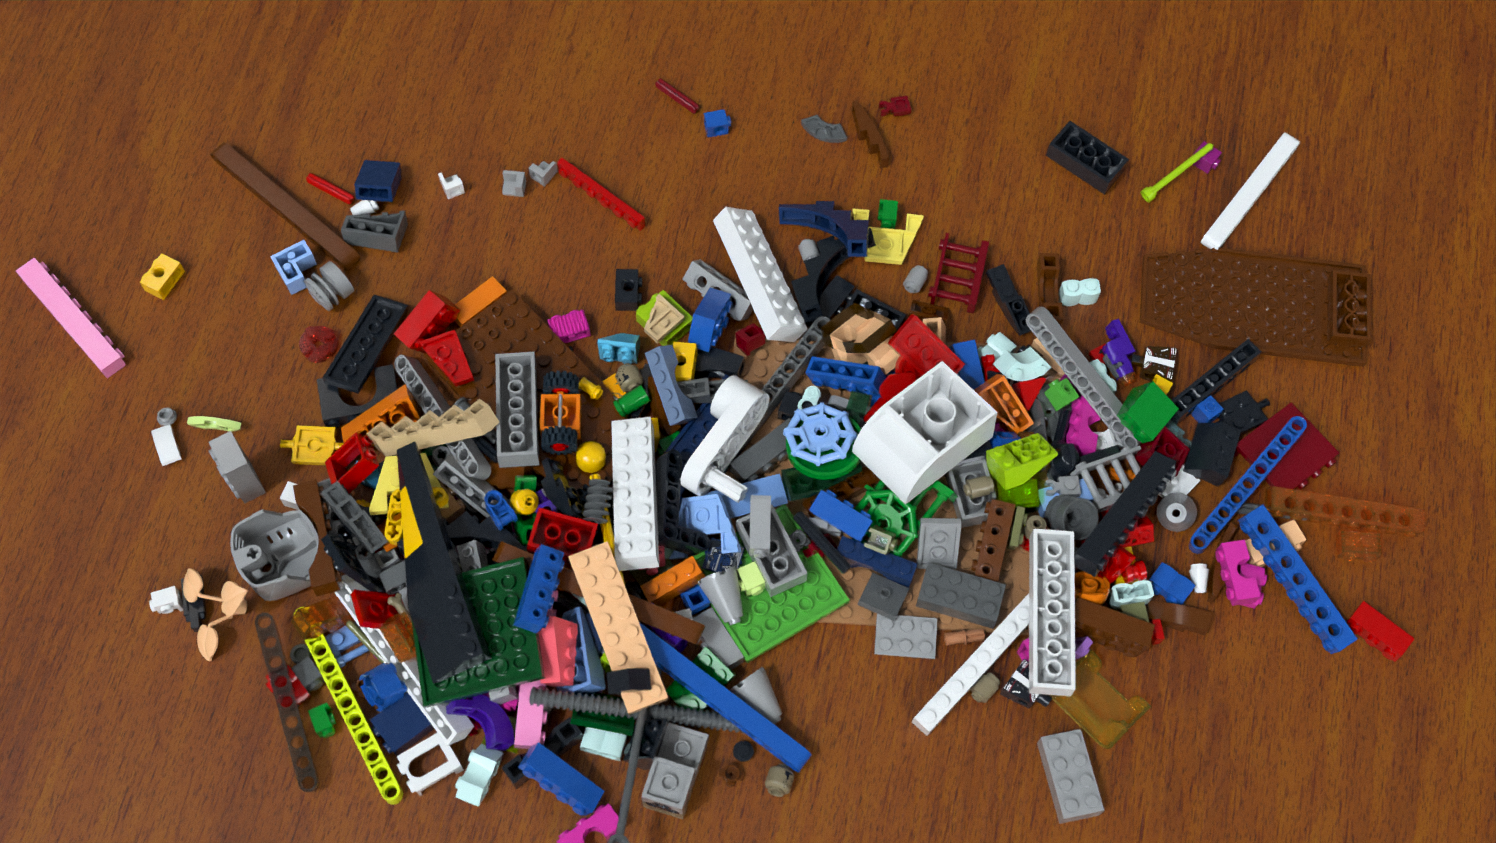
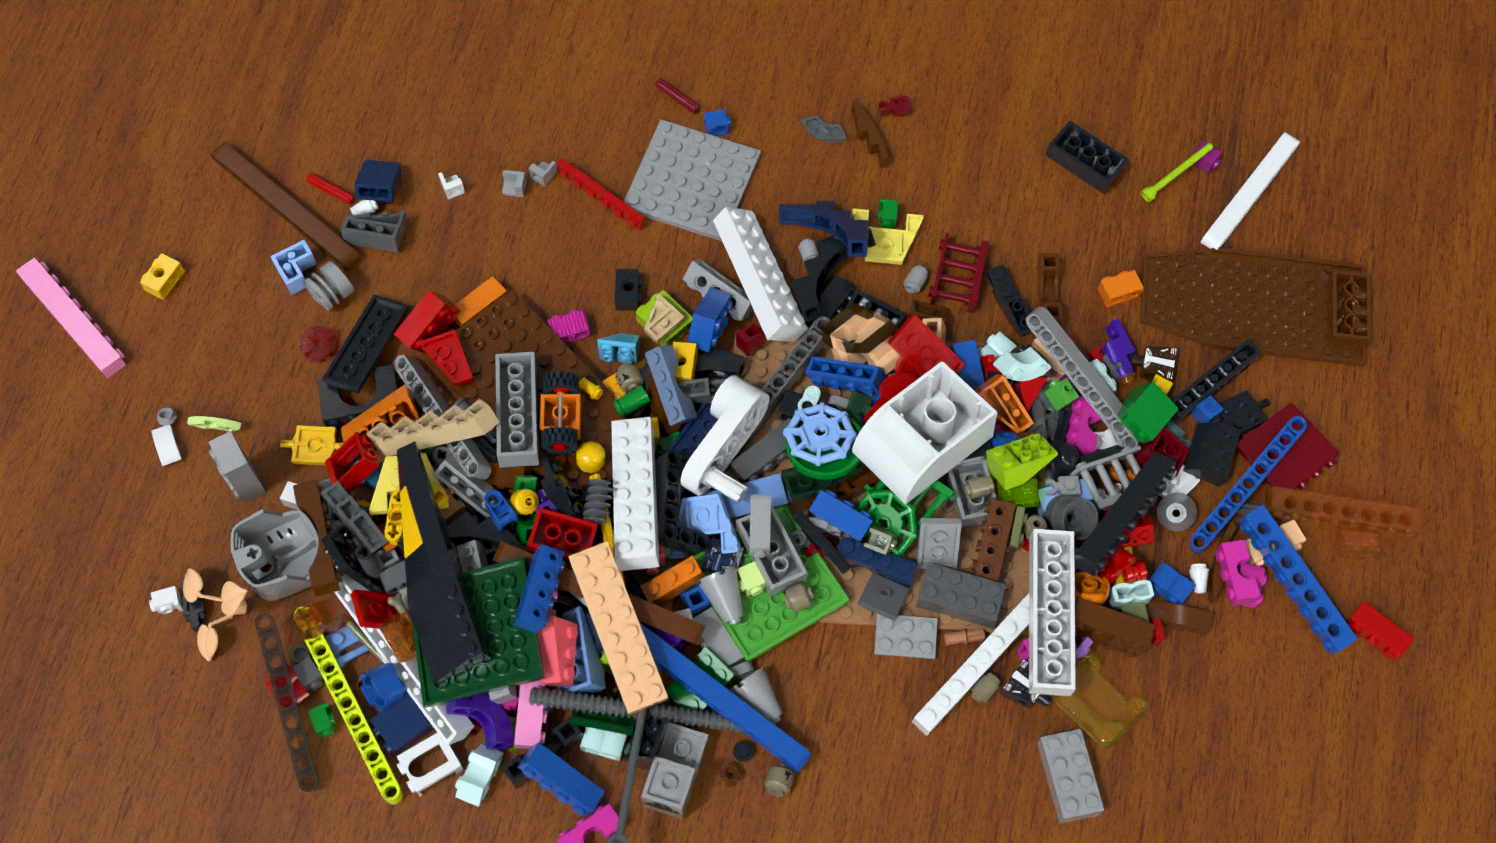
(628, 680): black slope -> none
(690, 178): none -> light grey plate
(742, 670): none -> light grey beam
(798, 597): none -> dark tan head
(1082, 292): light aqua brick -> none
(1120, 288): none -> orange brick

